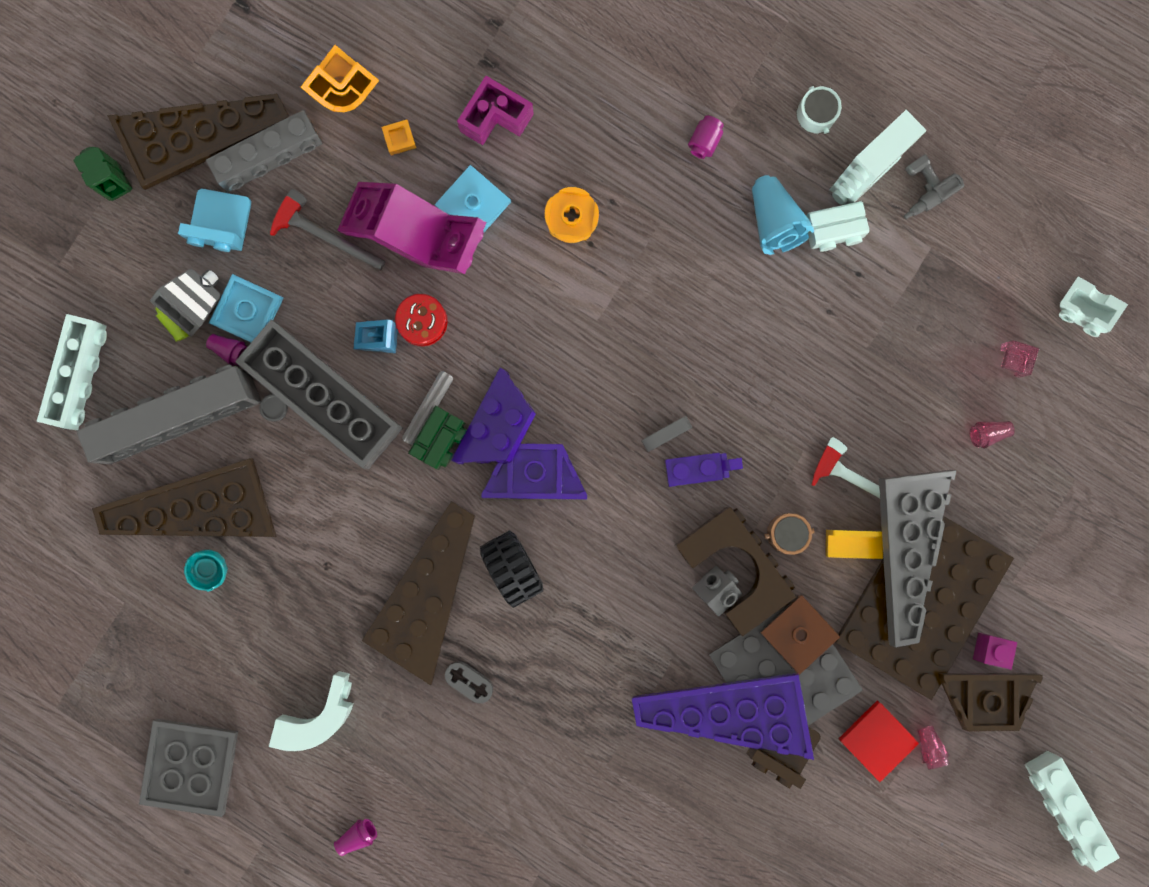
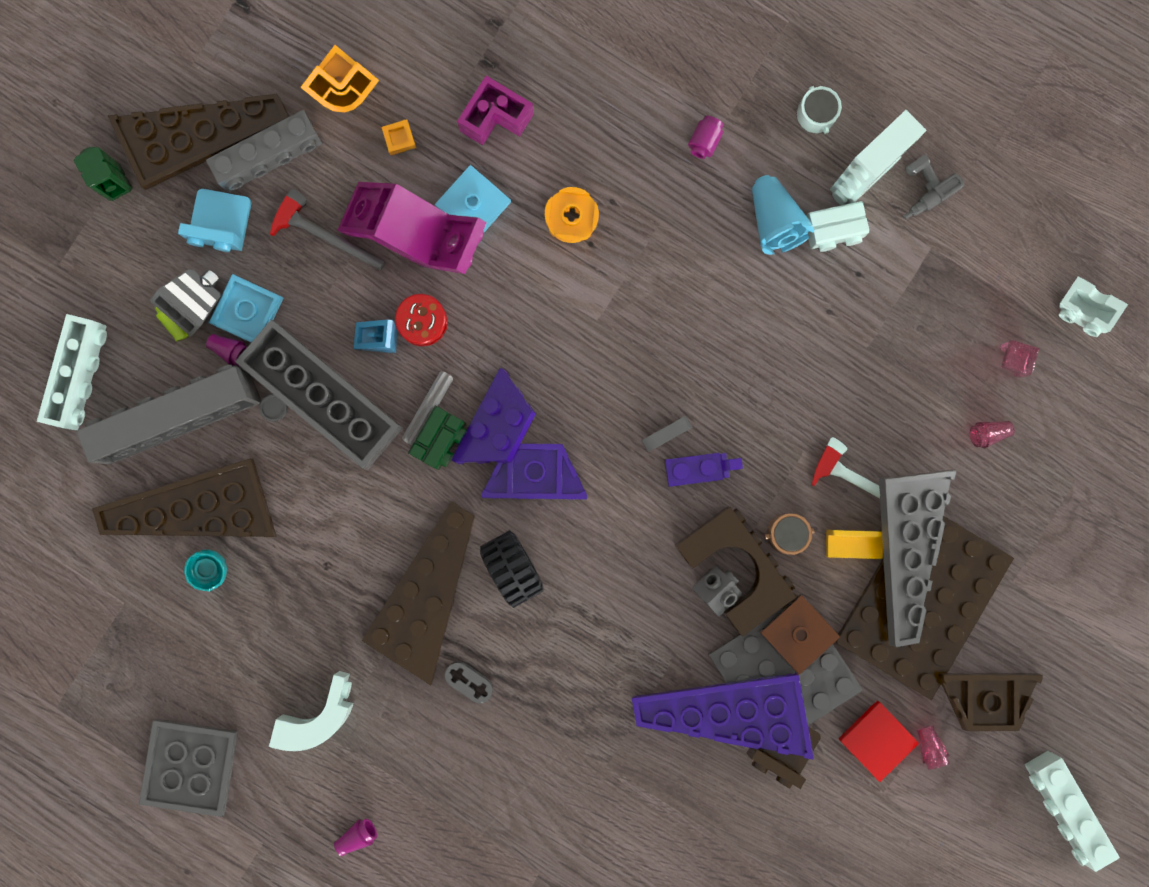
(995, 651): magenta brick -> none

